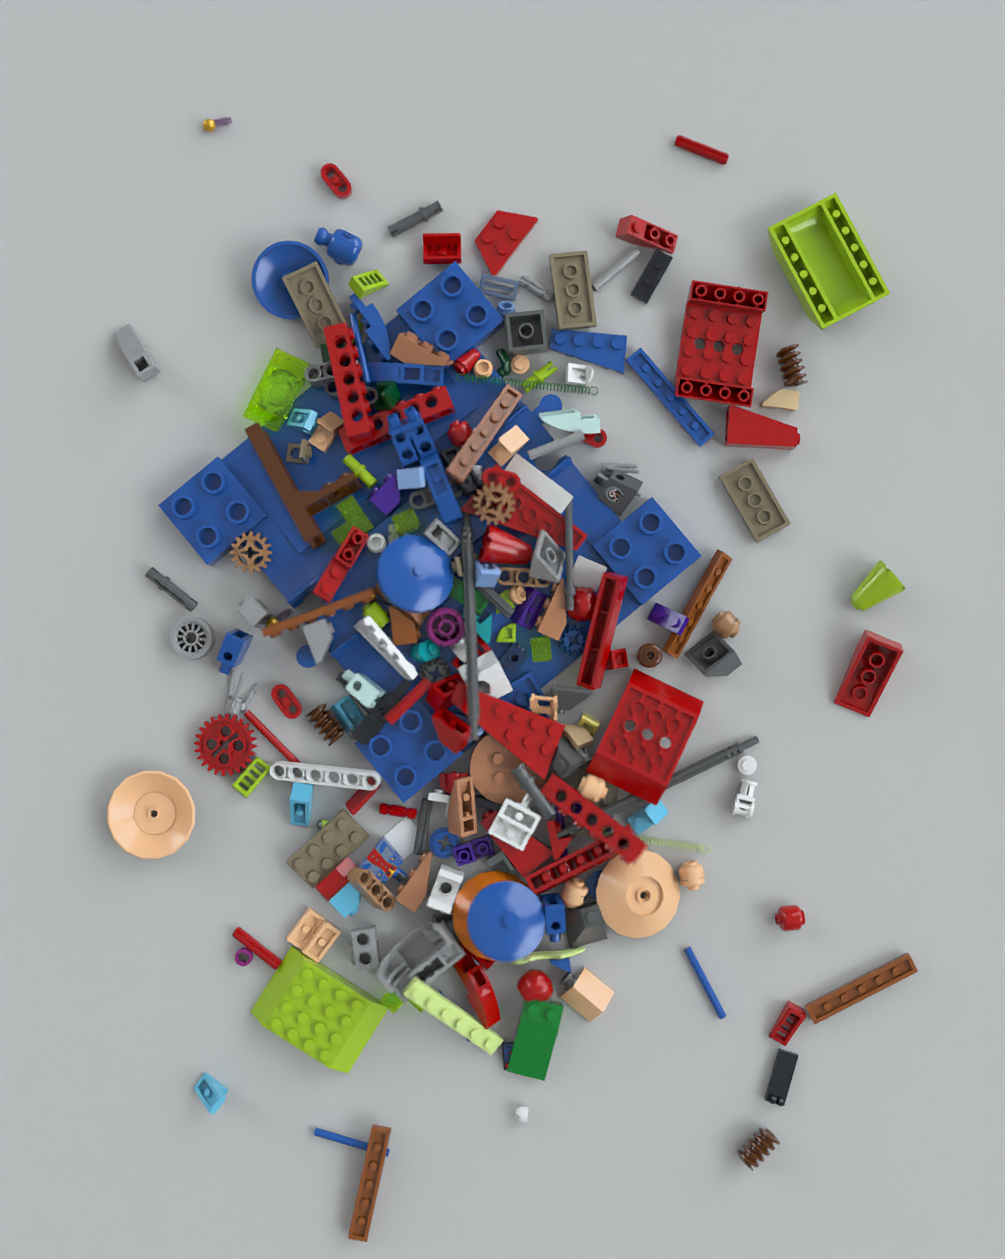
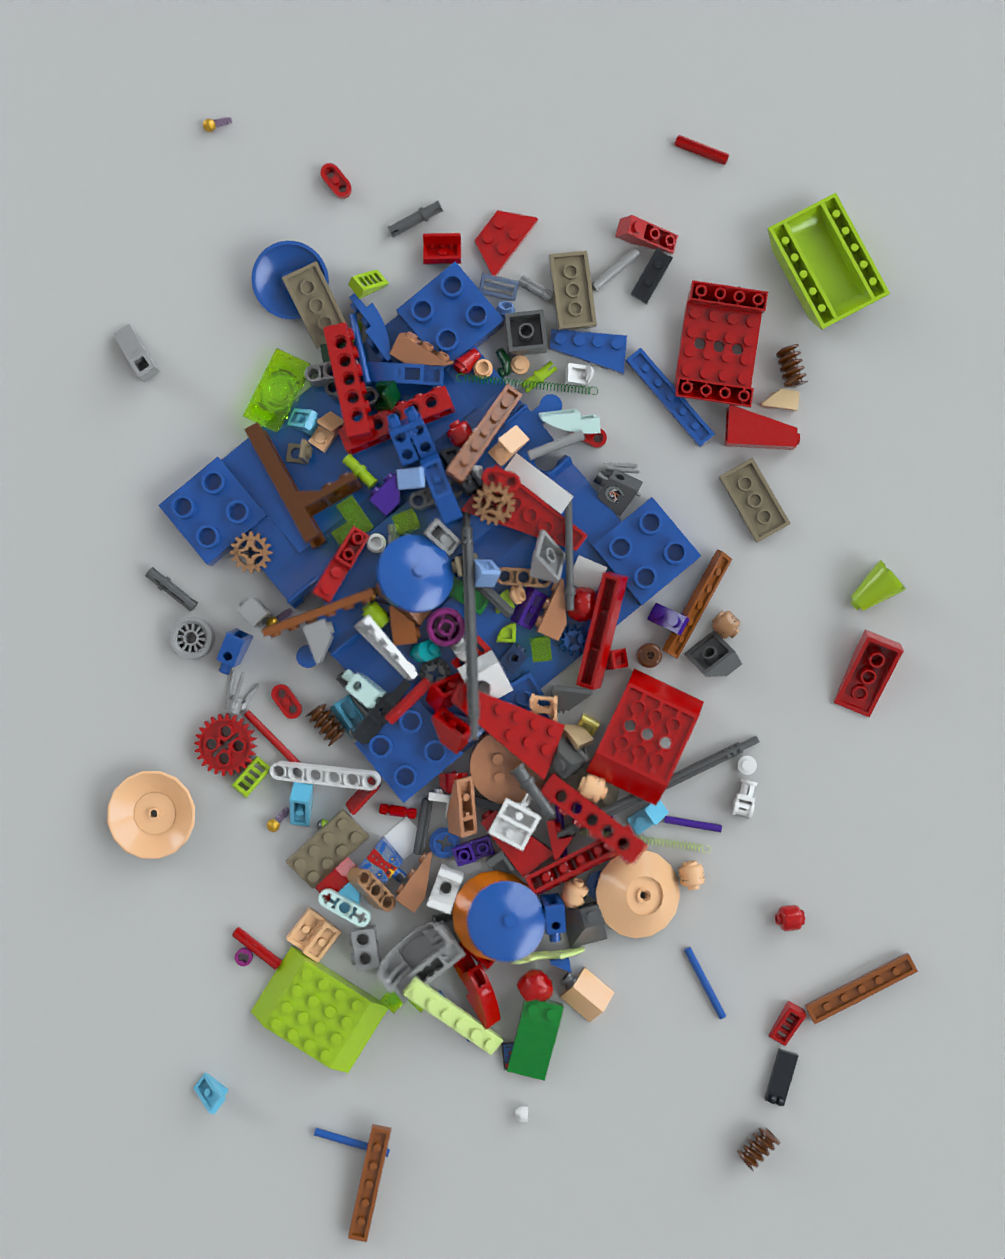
(274, 824): none -> piece
(329, 905): none -> light aqua beam
(340, 245): blue piece -> none
(484, 627): teal slope -> none
(503, 548): red cone -> none
(693, 824): none -> dark purple bar

